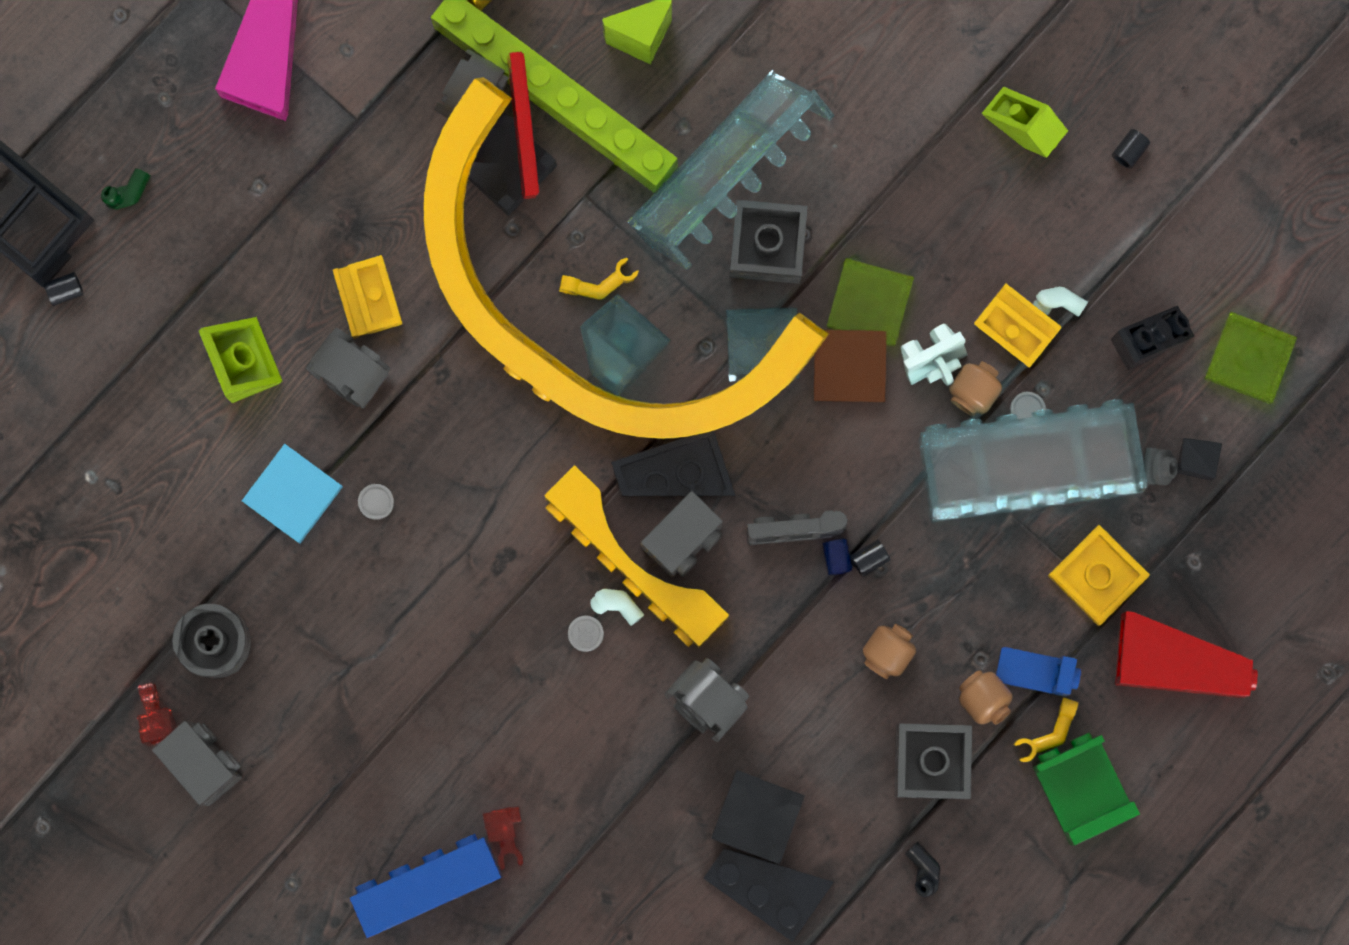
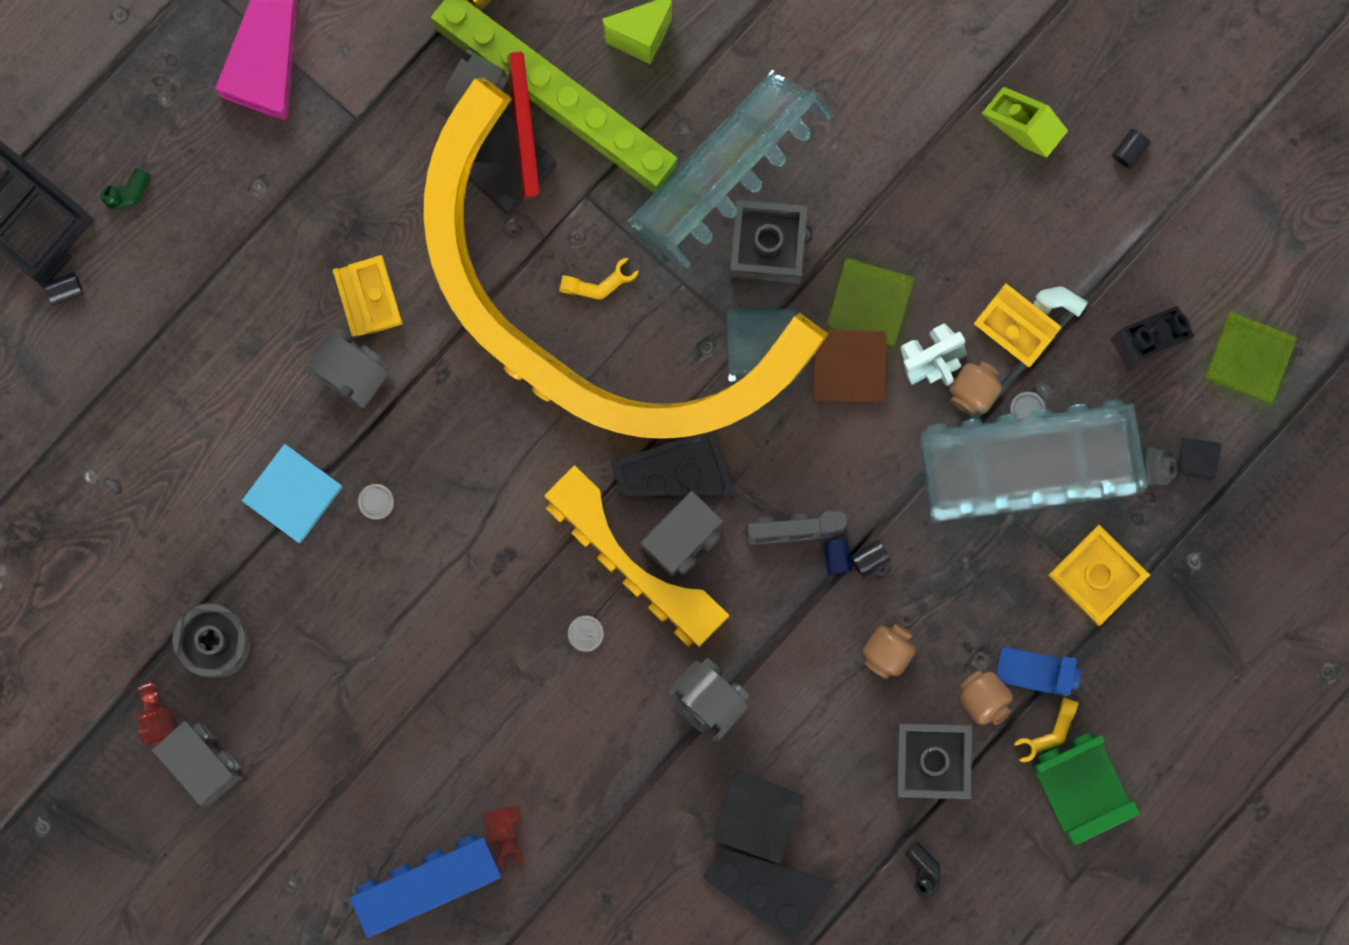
(240, 358): lime slope -> none
(616, 601): light aqua arm -> none
(620, 344): clear light blue slope -> none
(1172, 660): red slope -> none

